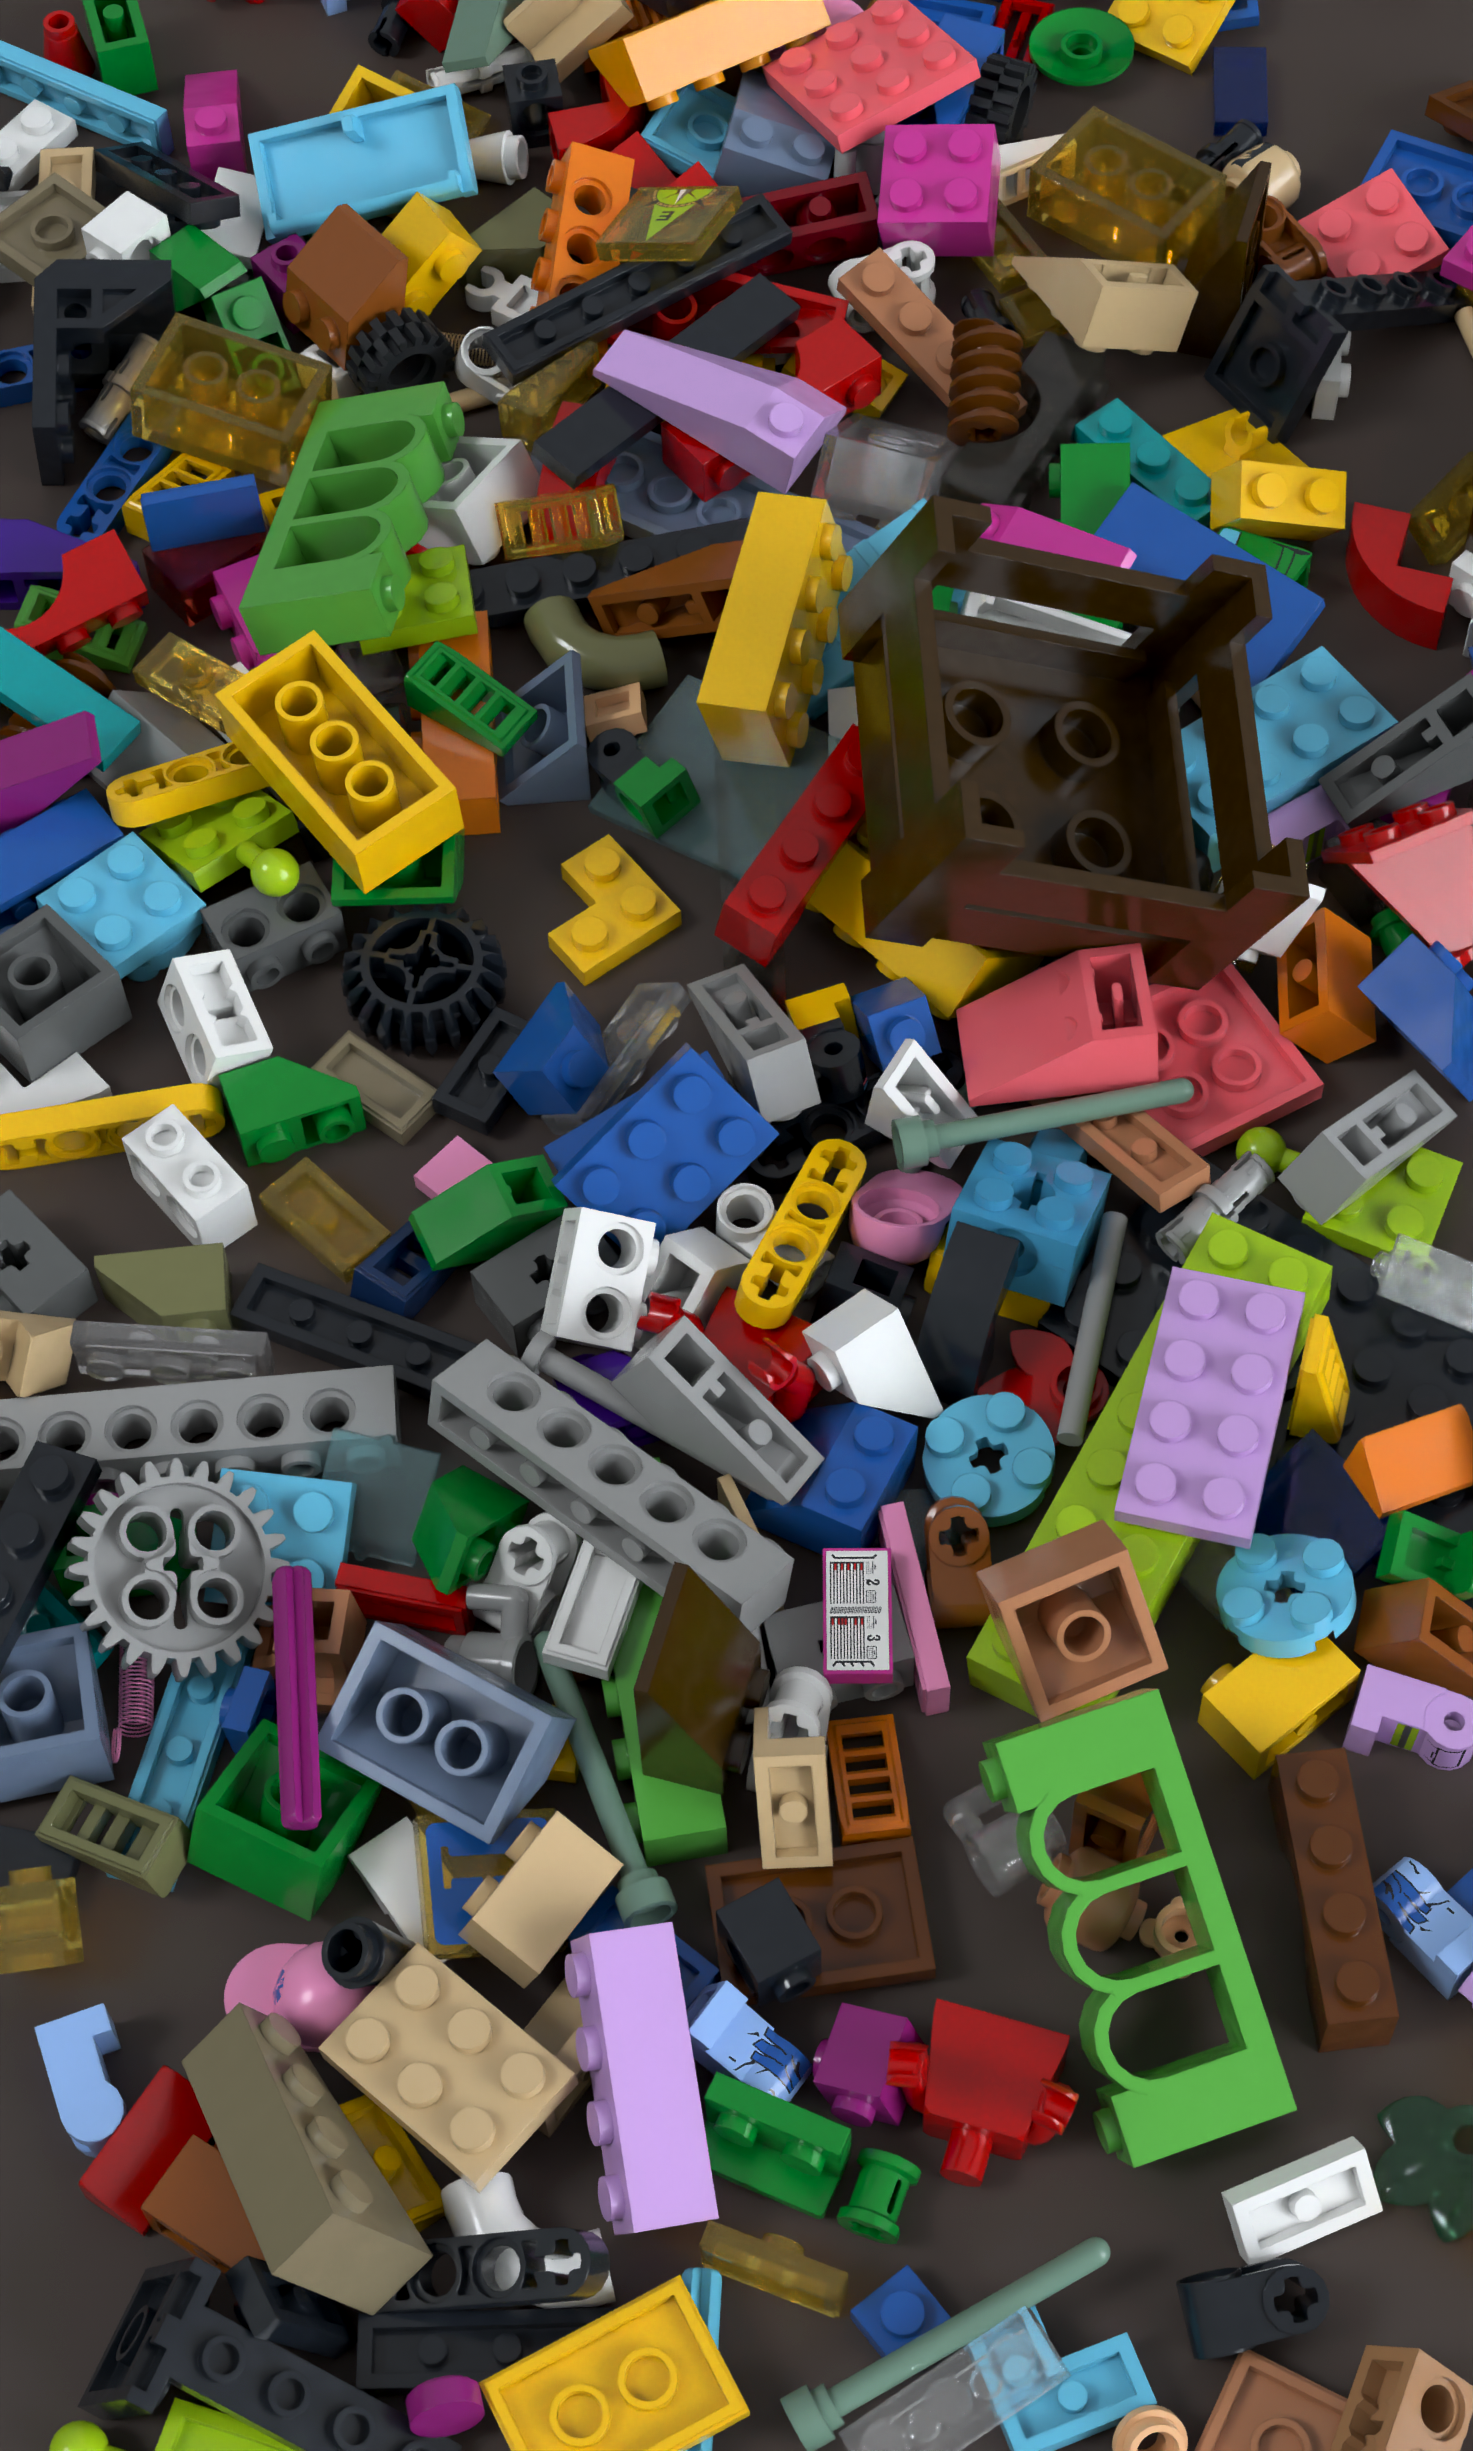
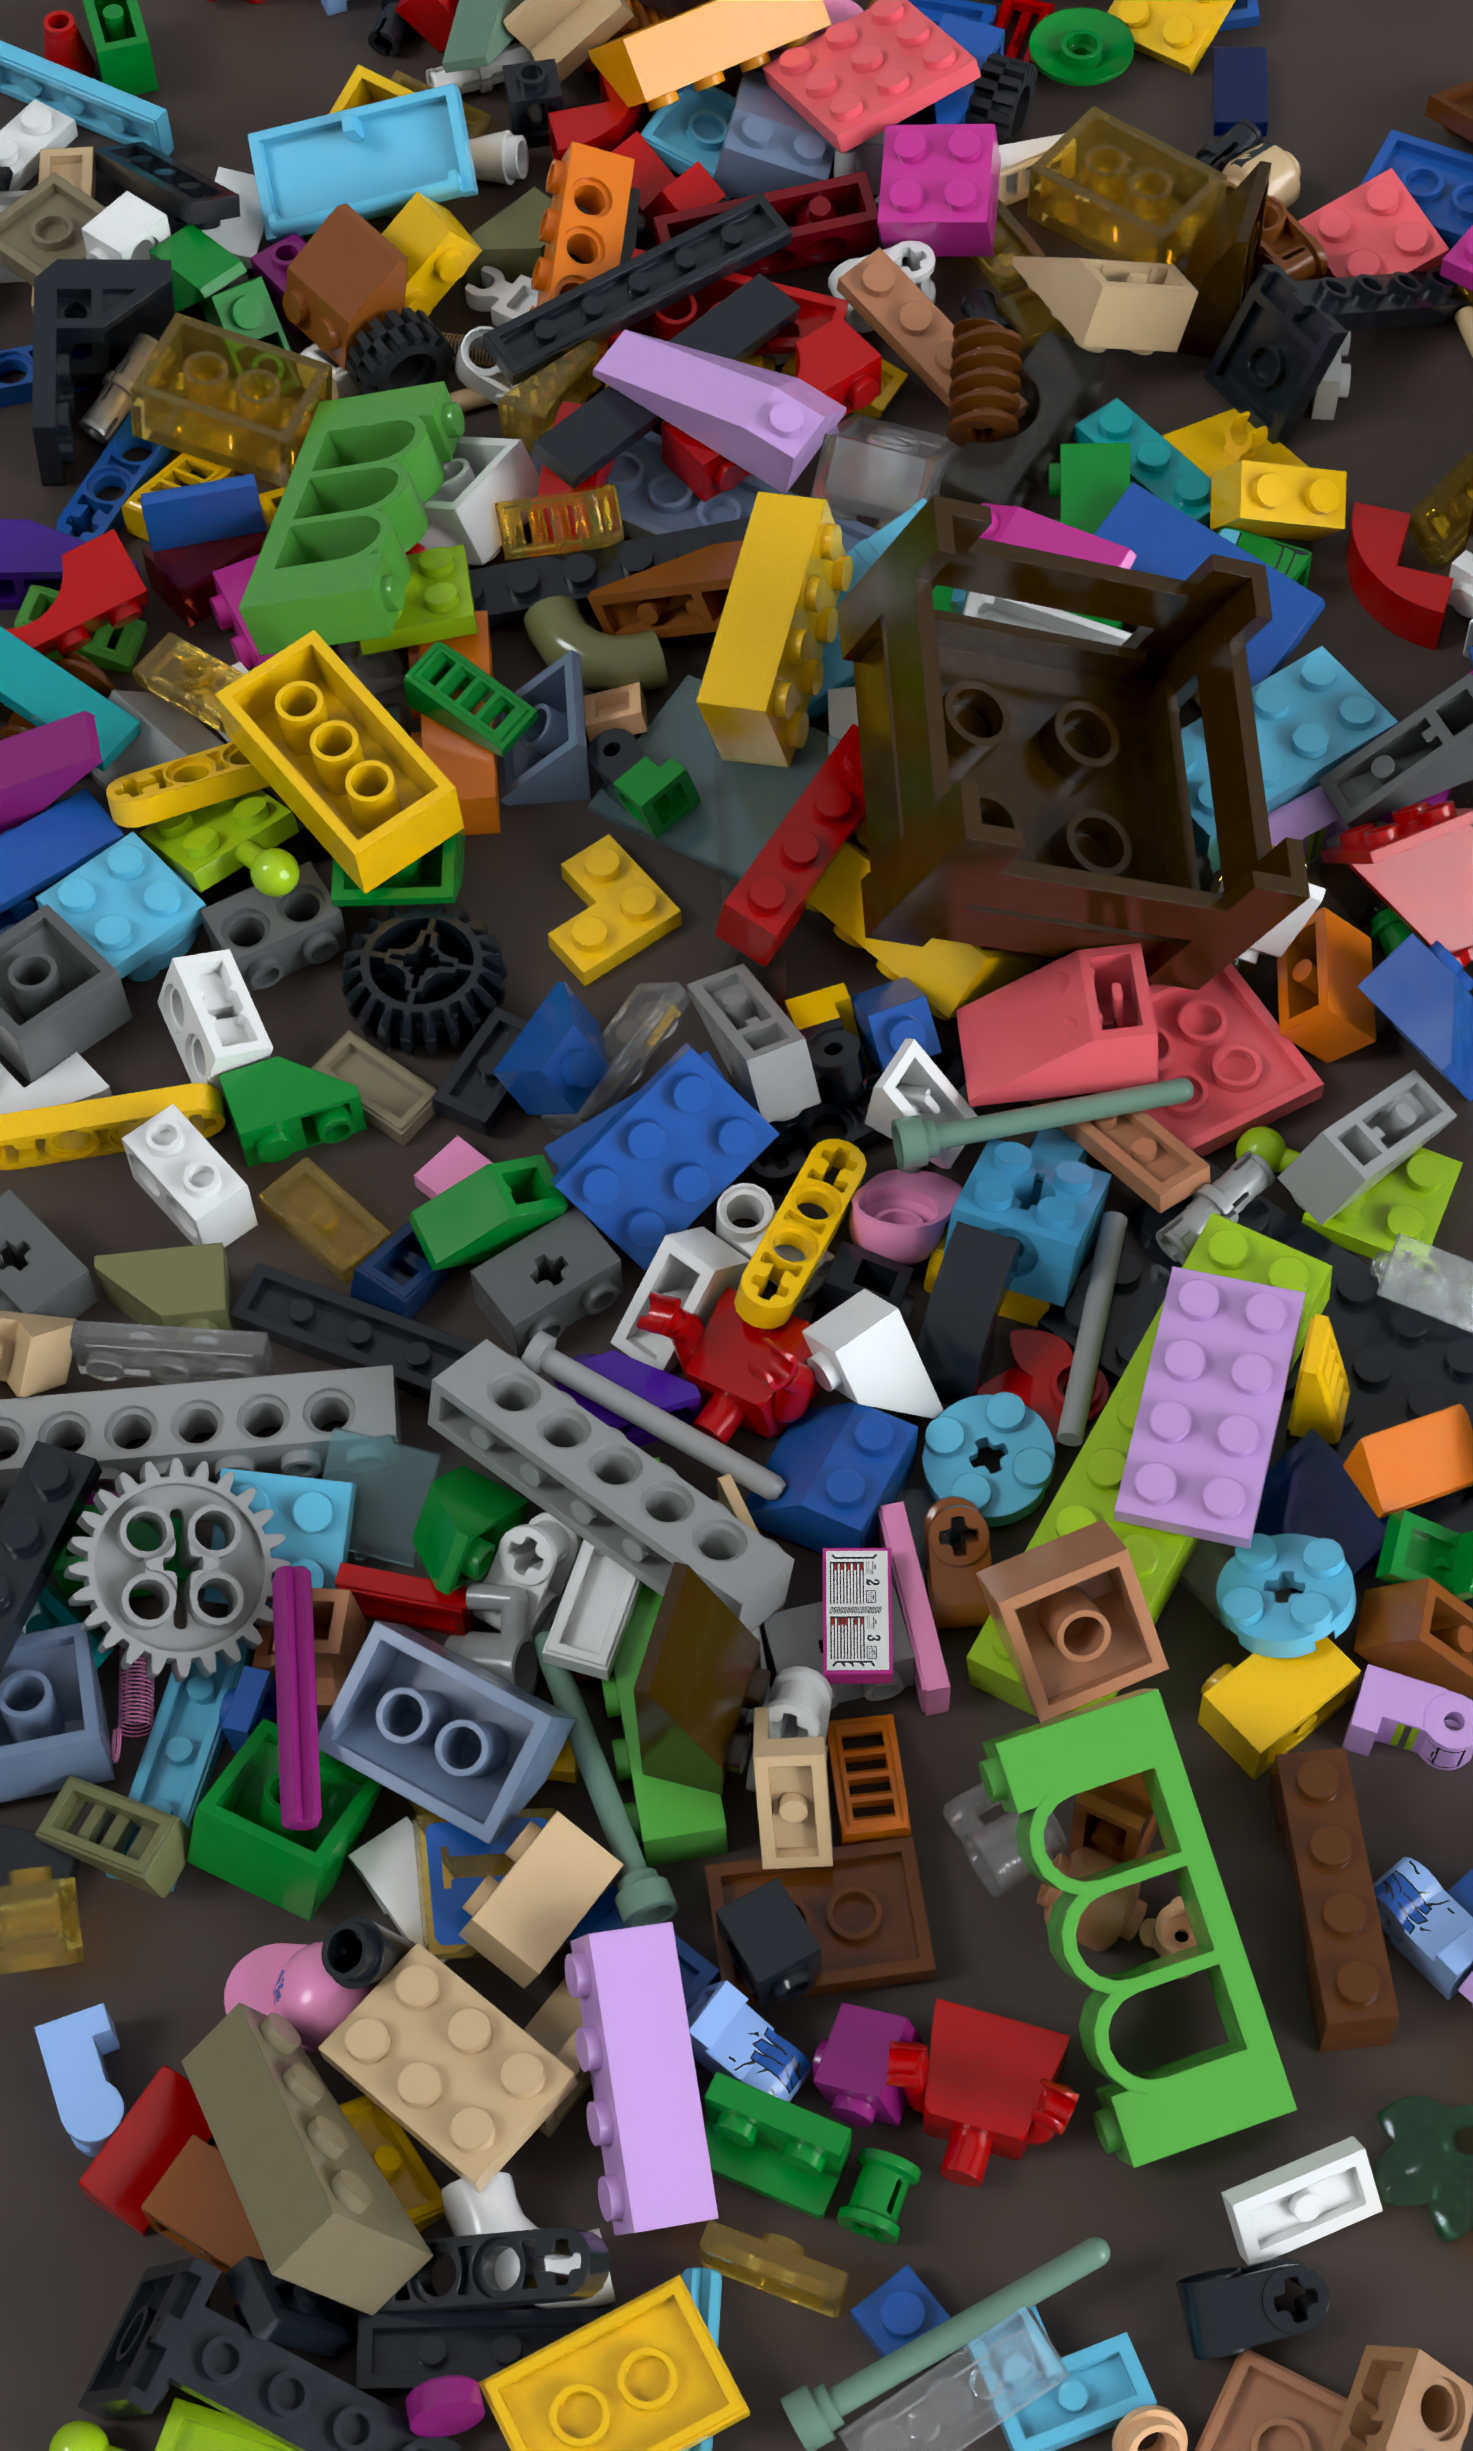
(214, 122): dark pink slope -> none
(581, 1275): white brick -> none
(669, 223): clear yellow tile -> none
(716, 1412): light grey slope -> none

